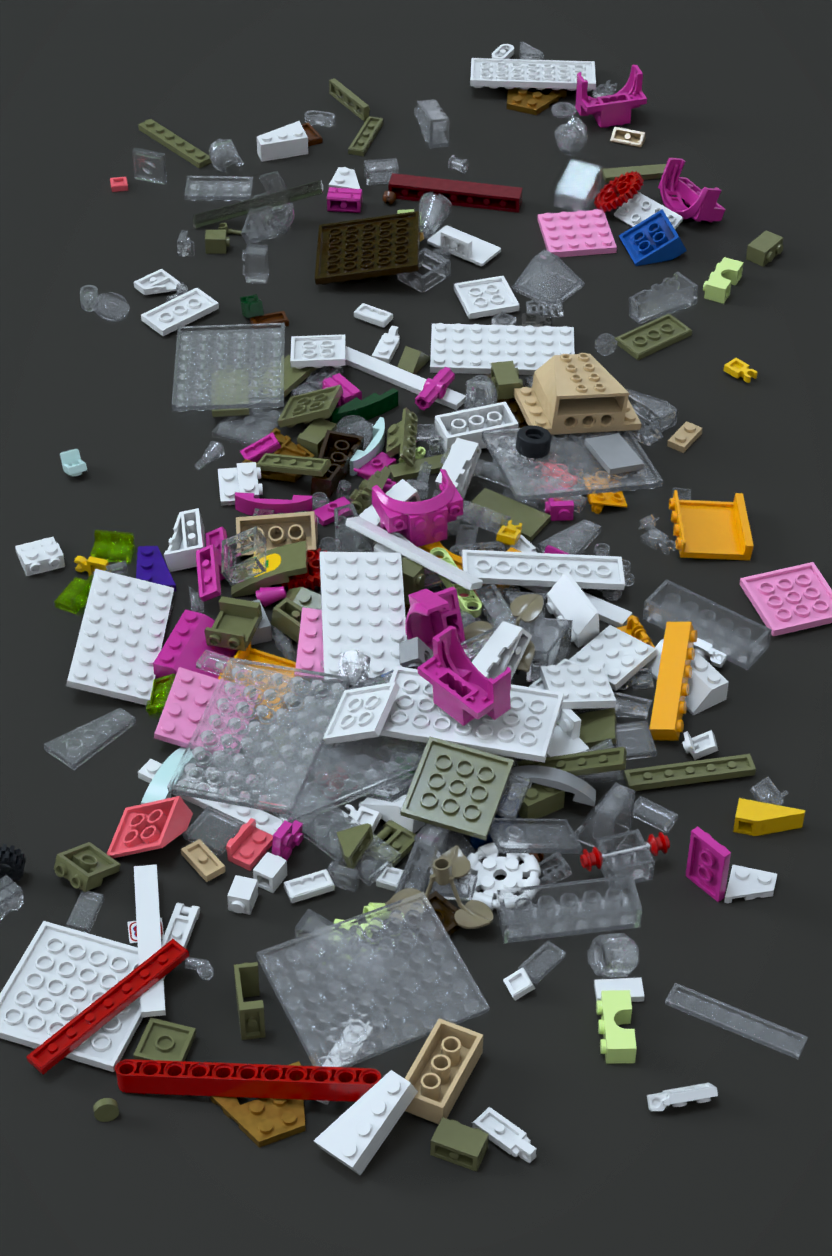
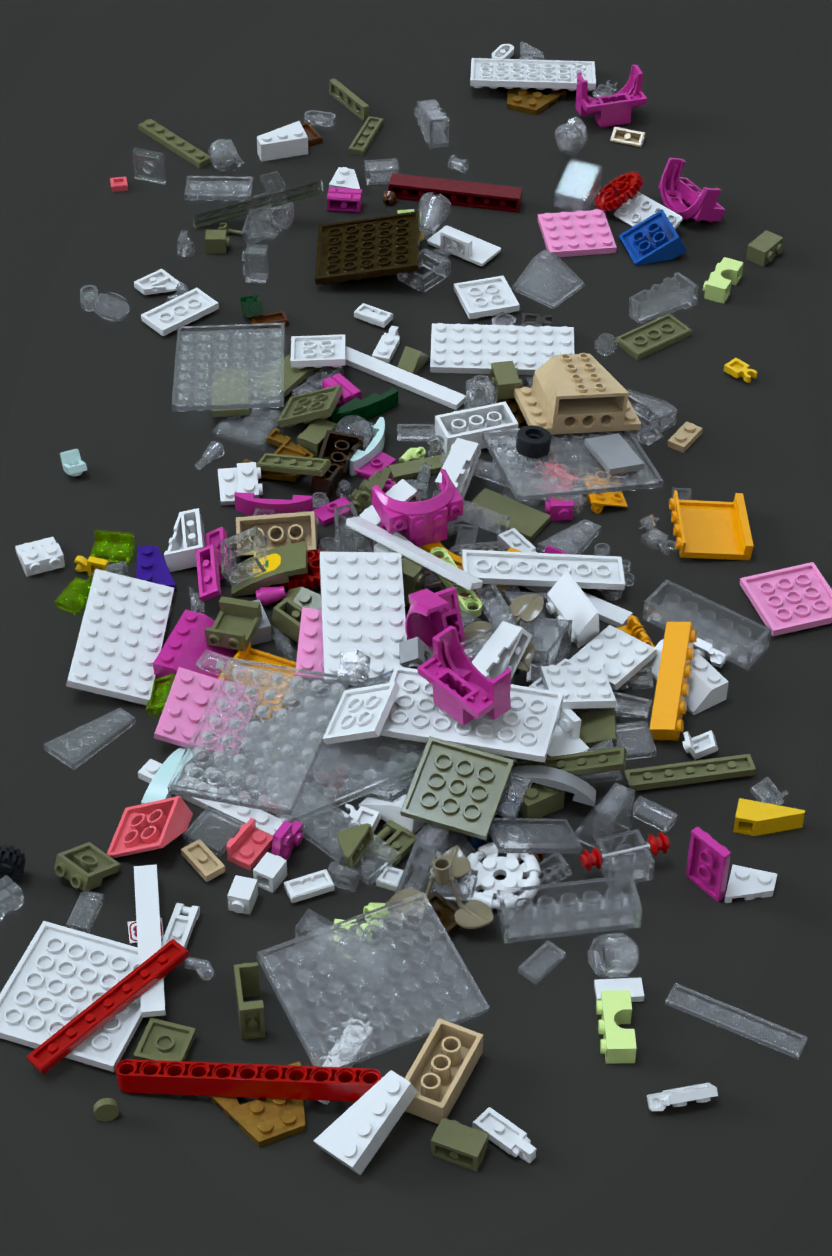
(265, 445): dark pink plate -> none
(402, 437): olive bracket -> none
(434, 388): dark pink piece -> none
(509, 534): yellow plate -> none
(519, 984): white tile -> none
(544, 302): clear slope -> none
(557, 110): clear gear -> none
(646, 172): olive tile -> none

